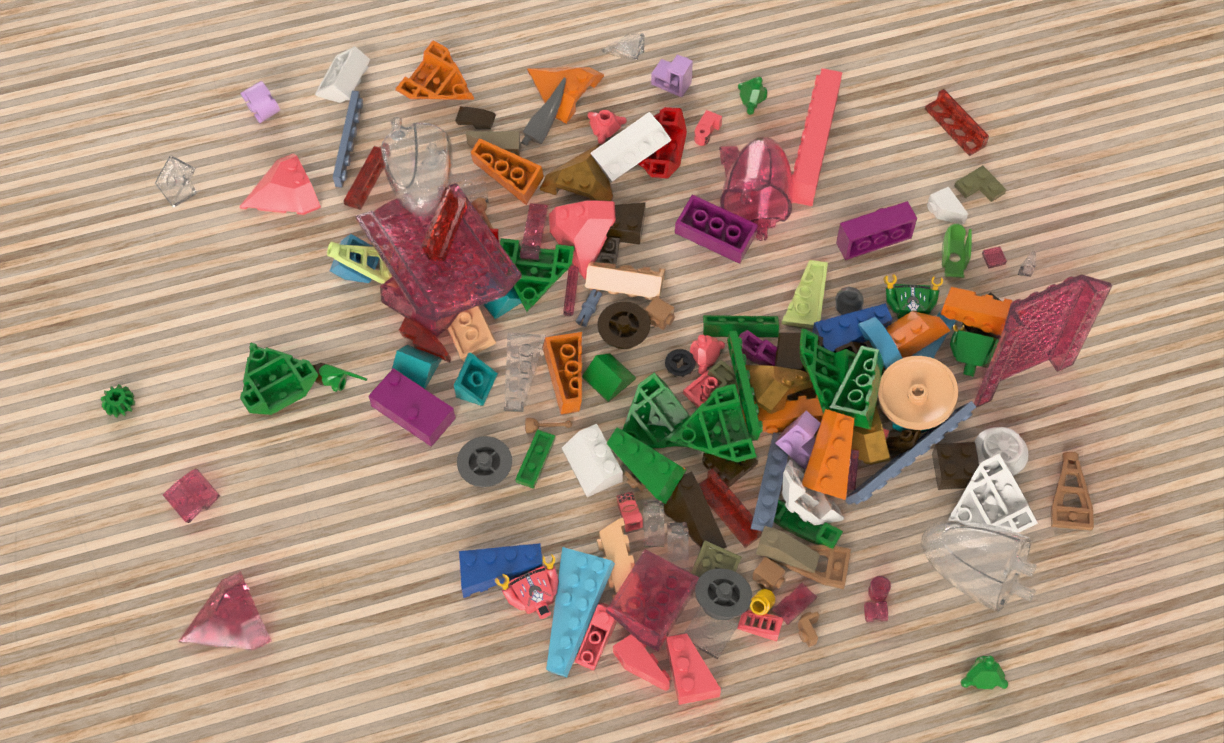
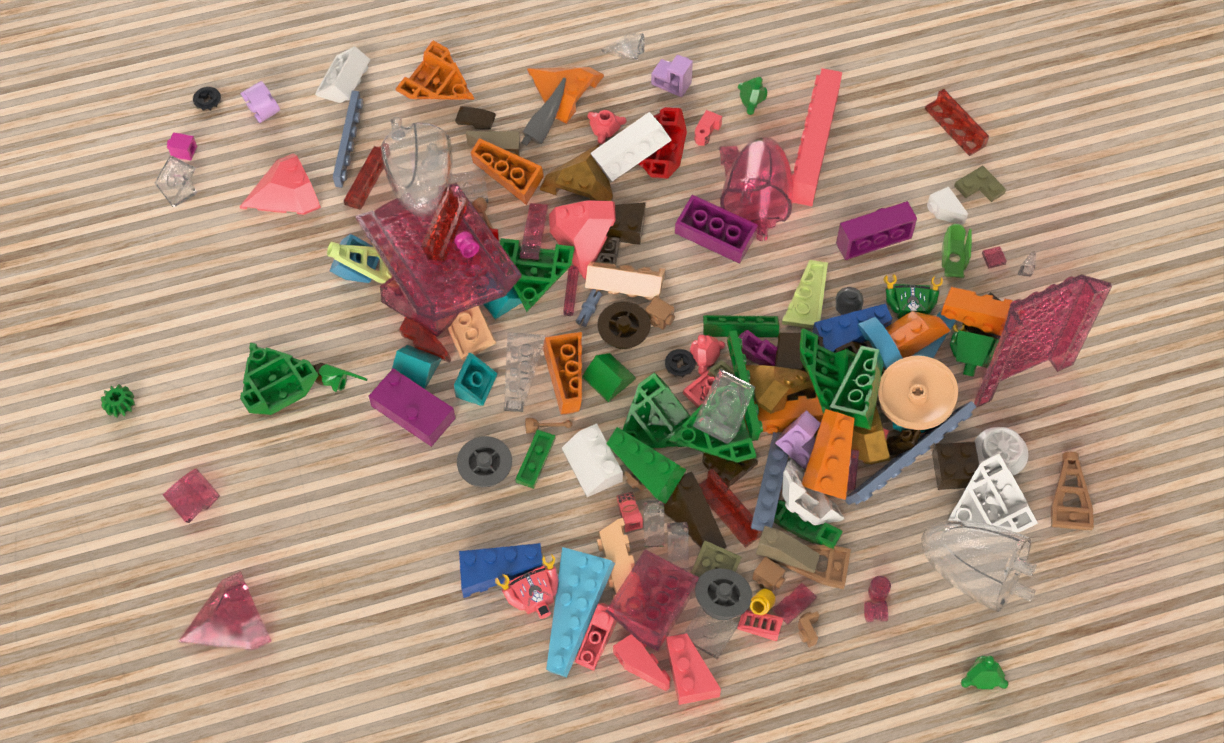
(182, 146): none -> dark pink brick
(202, 94): none -> black gear
(466, 244): none -> dark pink wheel
(724, 407): none -> clear slope

